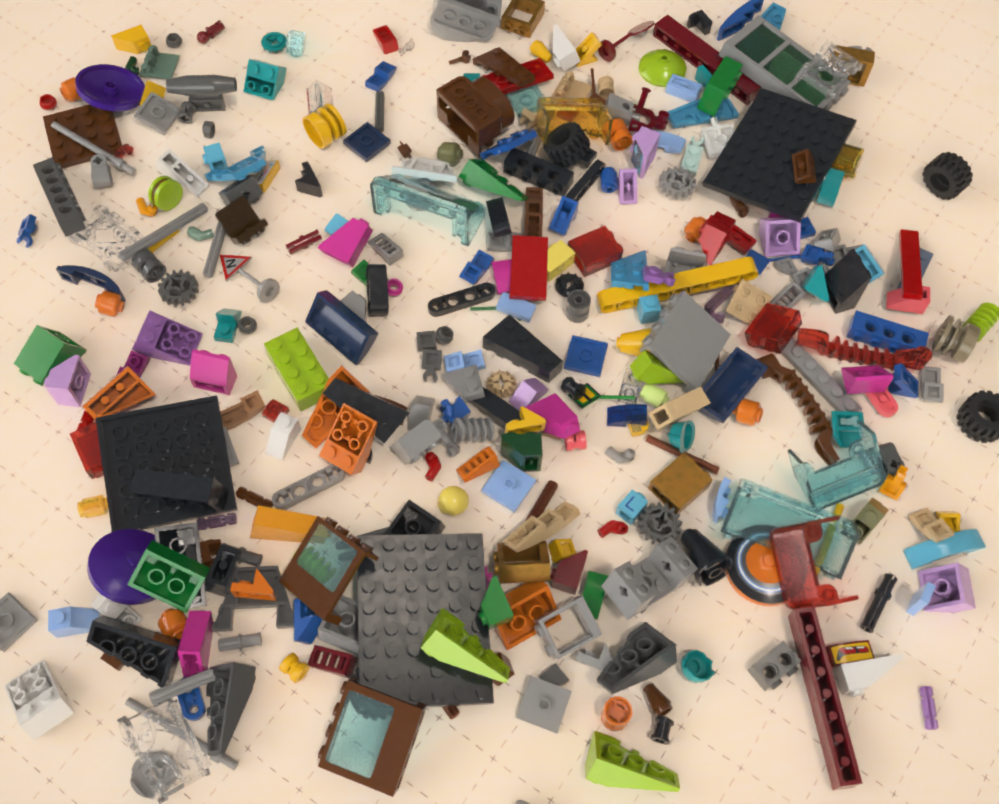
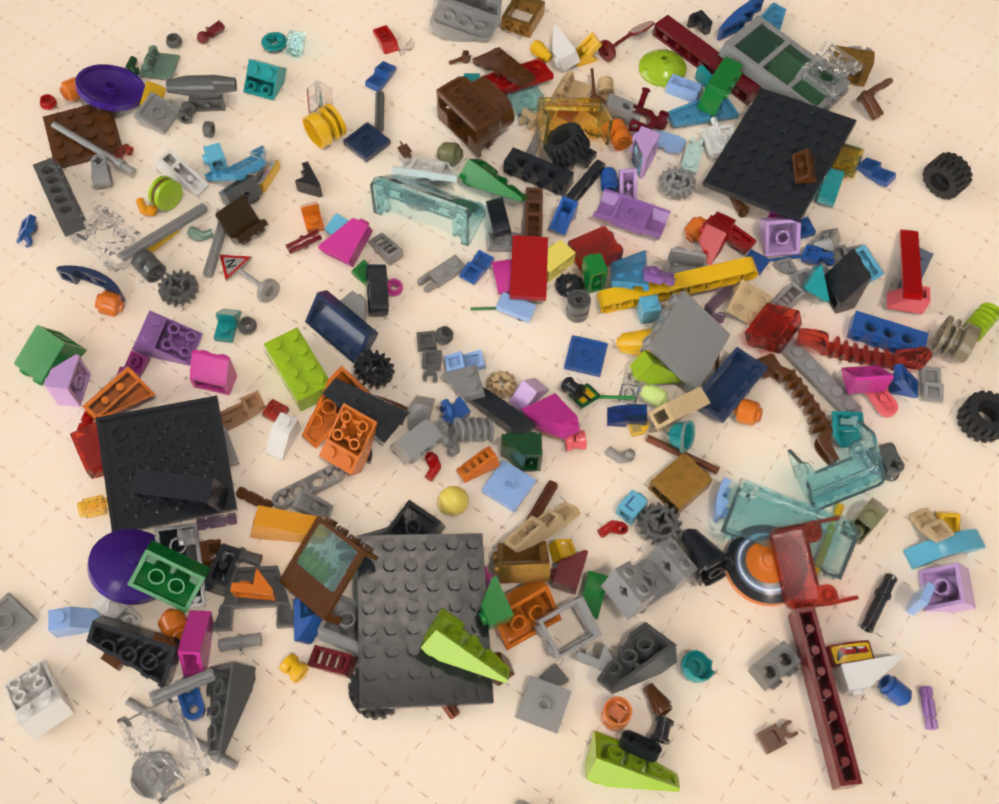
(132, 40): yellow slope -> none
(311, 504): none -> light grey slope
(312, 217): none -> orange slope
(371, 737): panel -> none
(380, 375): none -> black gear
(441, 274): none -> light grey hinge
(462, 301): black beam -> none
(506, 144): blue wing -> none
(523, 349): black wedge -> none
(529, 422): yellow slope -> none
(594, 272): none -> green slope
(632, 214): none -> medium lavender piece
(640, 746): none -> black beam
(774, 738): none -> reddish brown plate
(869, 101): none -> reddish brown piece
(872, 170): none -> blue slope
(894, 485): light orange plate -> none
(895, 690): none -> blue brick

